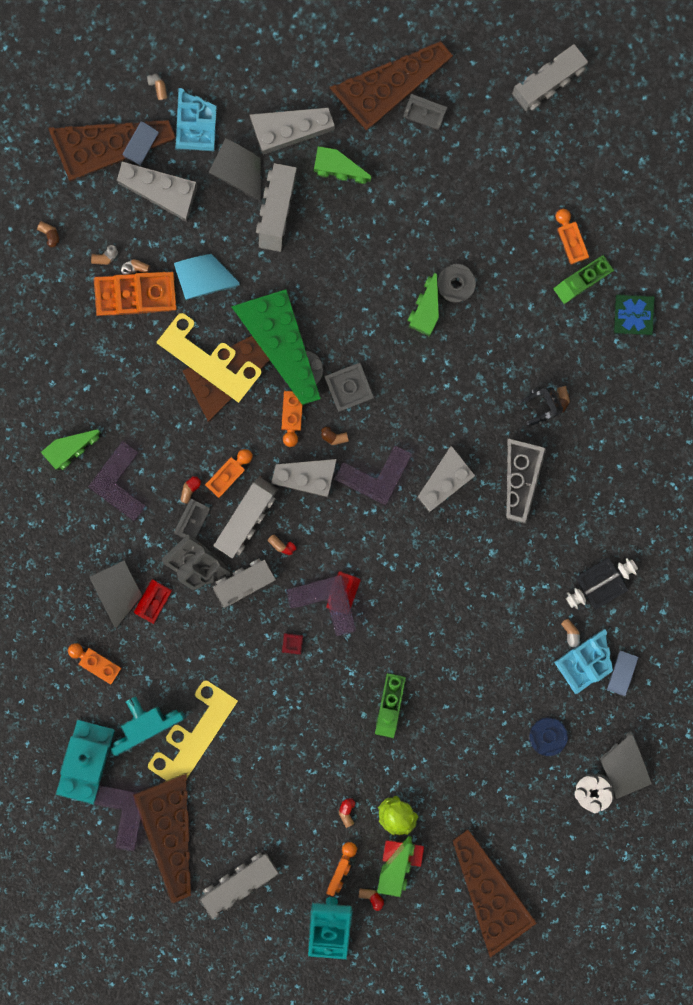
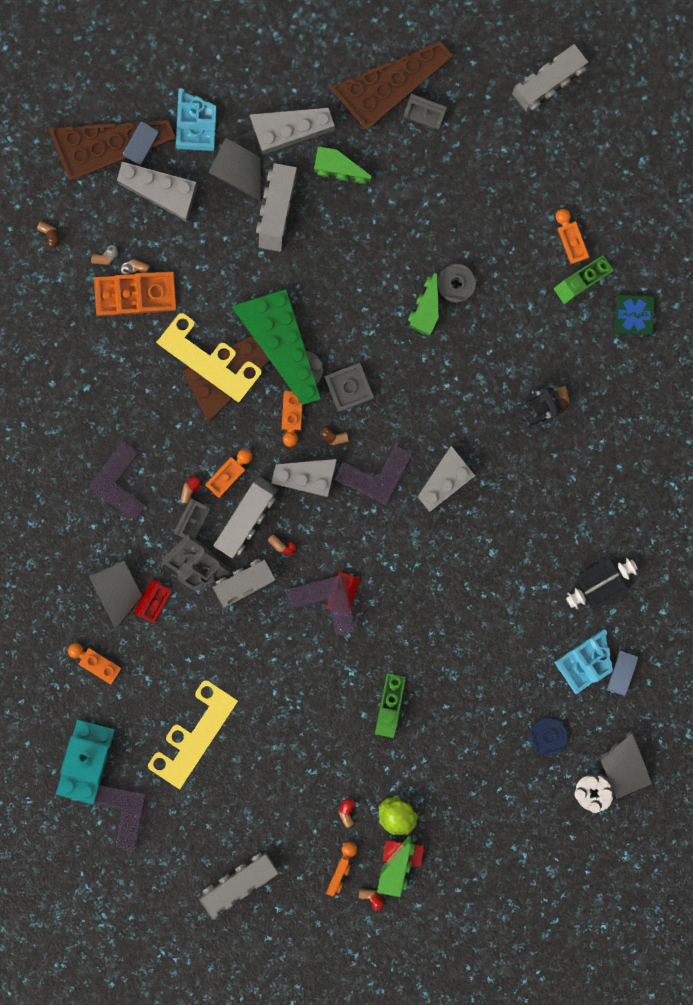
(64, 449): bright green slope -> none
(144, 725): teal brick -> none
(160, 86): medium nougat arm -> none
(167, 828): reddish brown wing -> none
(203, 276): medium azure slope -> none
(292, 643): dark red tile -> none
(329, 930): teal brick -> none
(495, 903): reddish brown wing -> none
(522, 478): light grey wedge -> none
(573, 634): arm -> none

